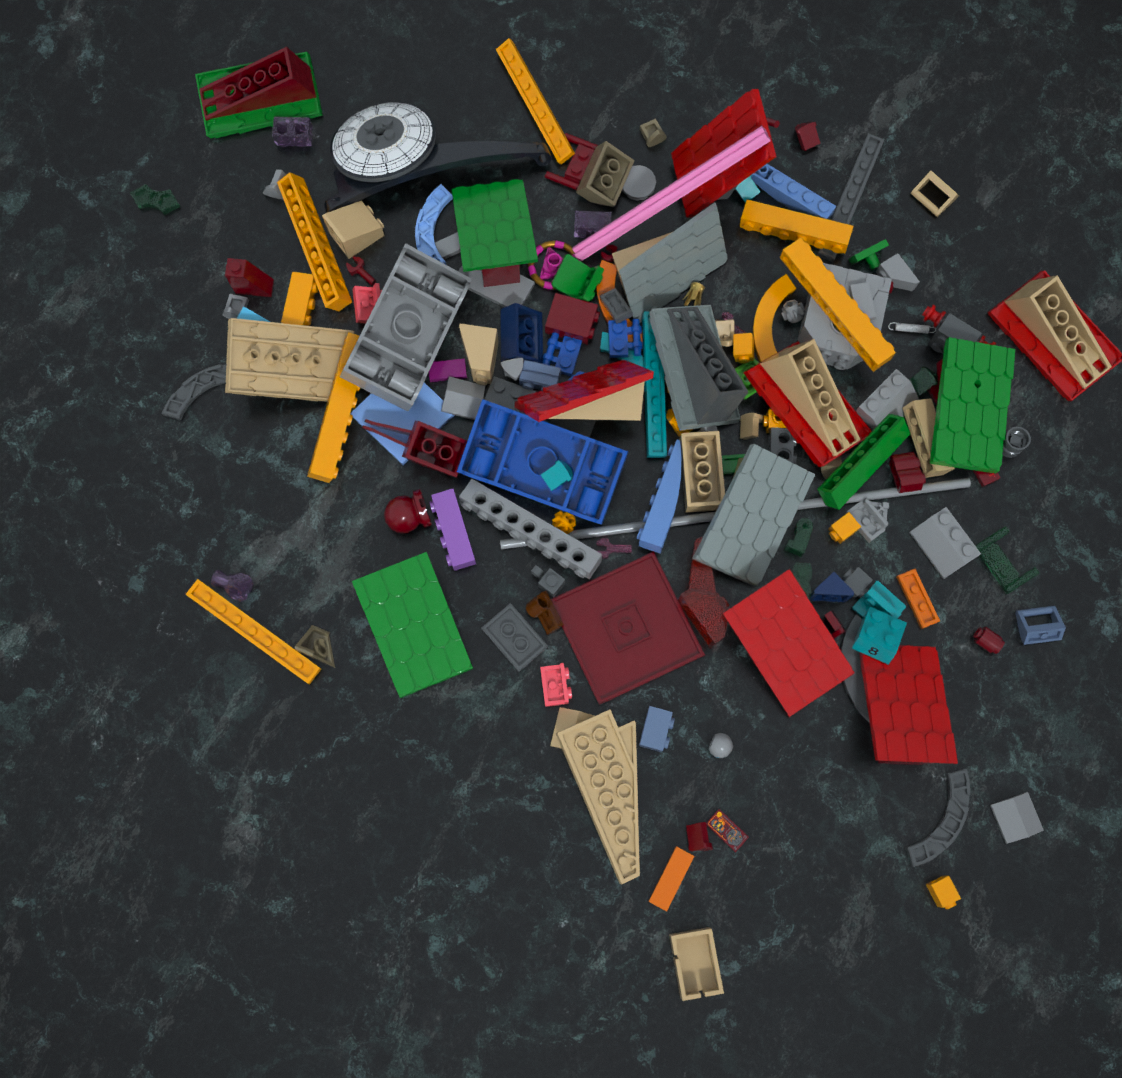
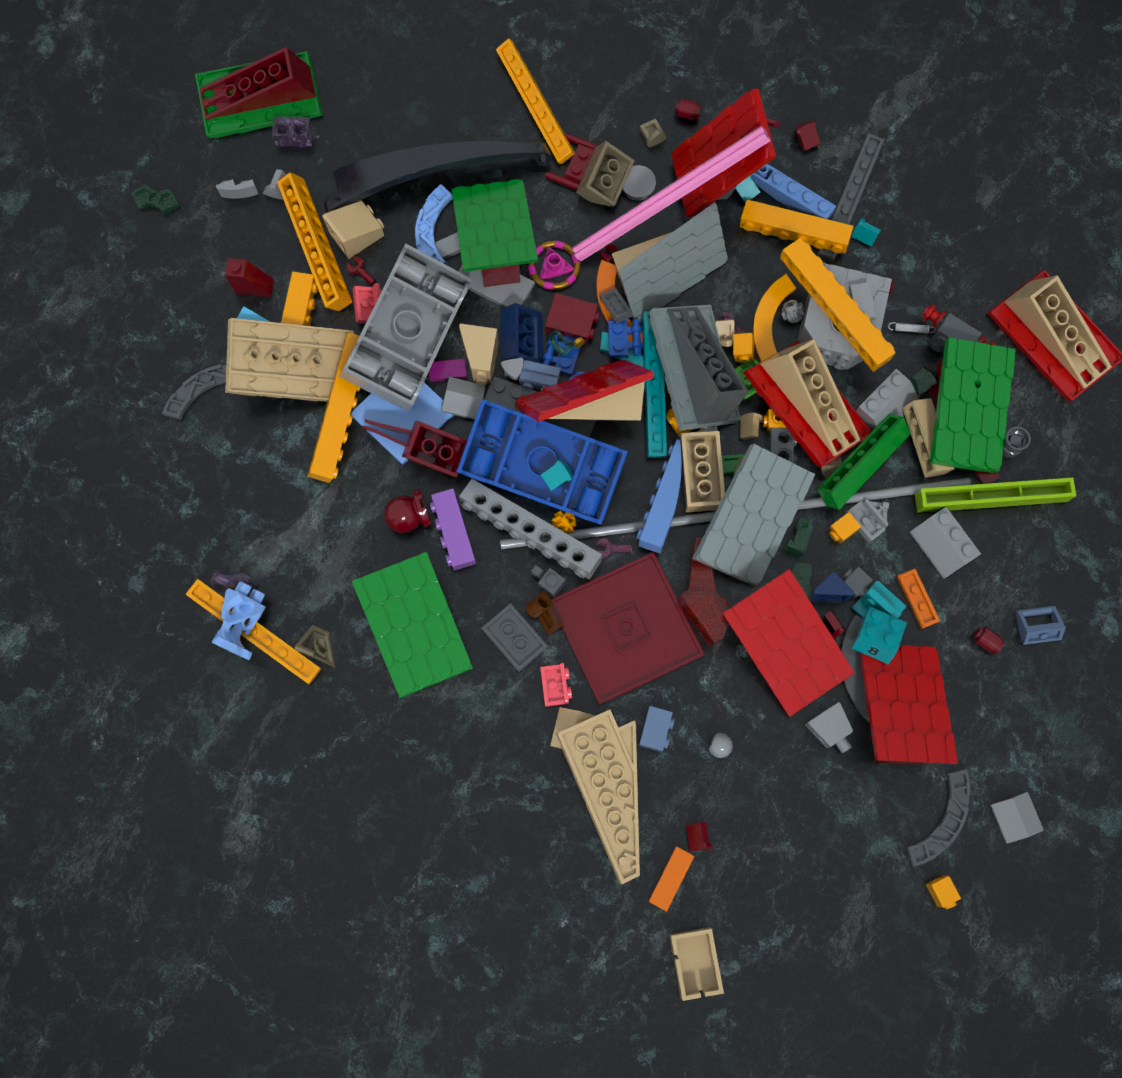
(229, 190): none -> light grey slope
(234, 306): light grey tile -> none
(241, 609): none -> light blue hips
(405, 141): dish -> none
(577, 279): green bracket -> none
(577, 343): none -> piece
(590, 222): clear purple brick -> none
(688, 109): none -> dark red brick
(694, 293): pearl gold piece -> none
(727, 830): tile -> none
(832, 728): none -> light grey torso
(865, 232): none -> teal tile
(870, 255): green tile -> none
(899, 273): light grey slope -> none
(906, 472): dark red brick -> none
(942, 186): tan tile -> none
(995, 495): none -> lime brick
(1000, 564): clear green plate -> none

